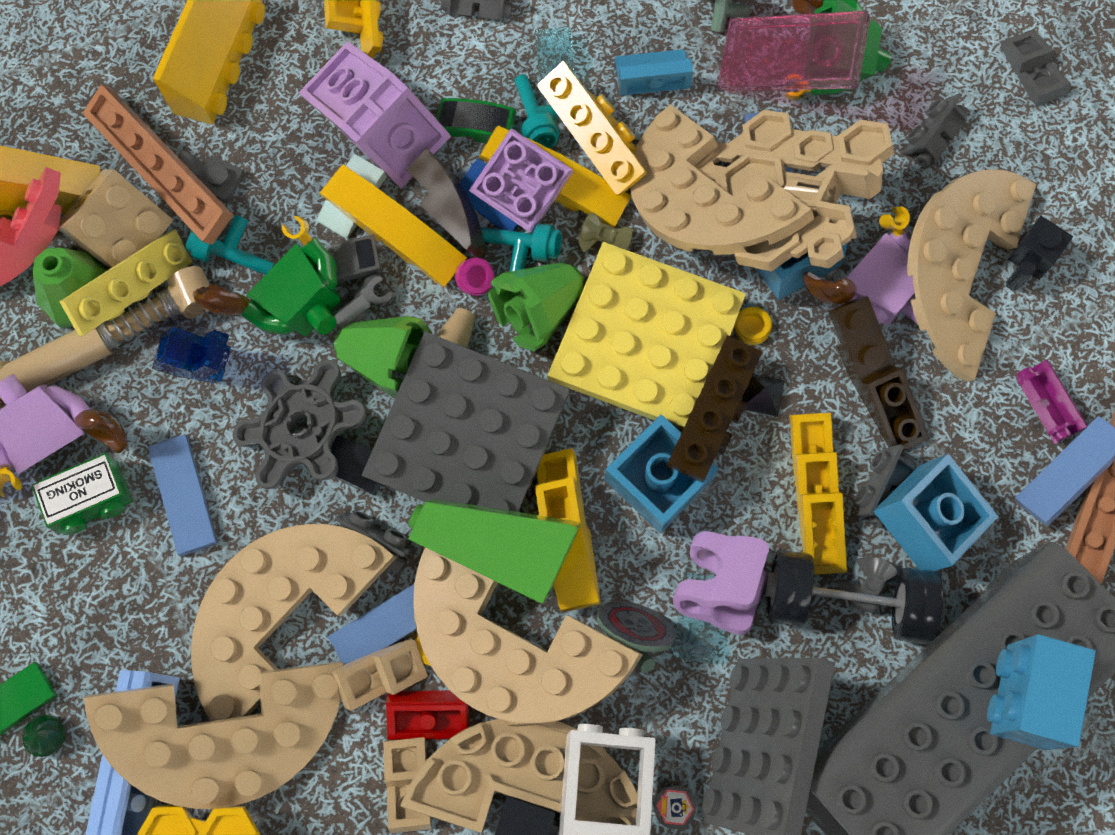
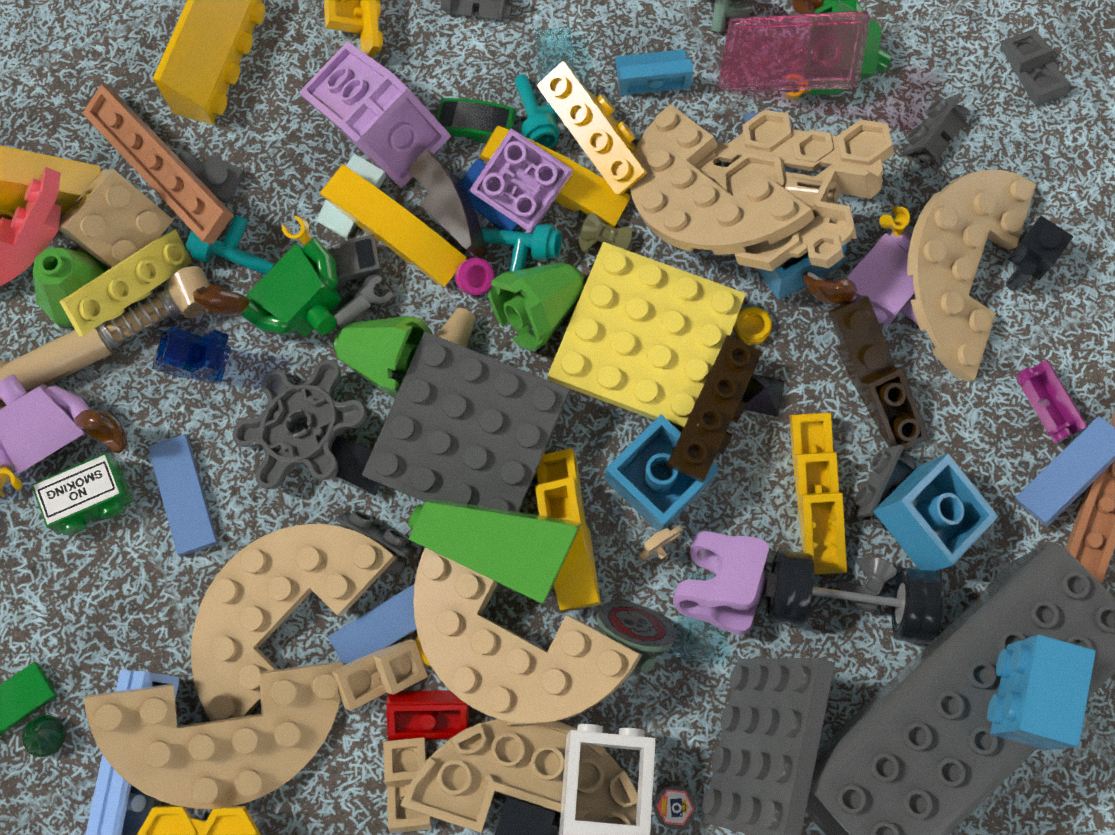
(659, 541): none -> tan piece

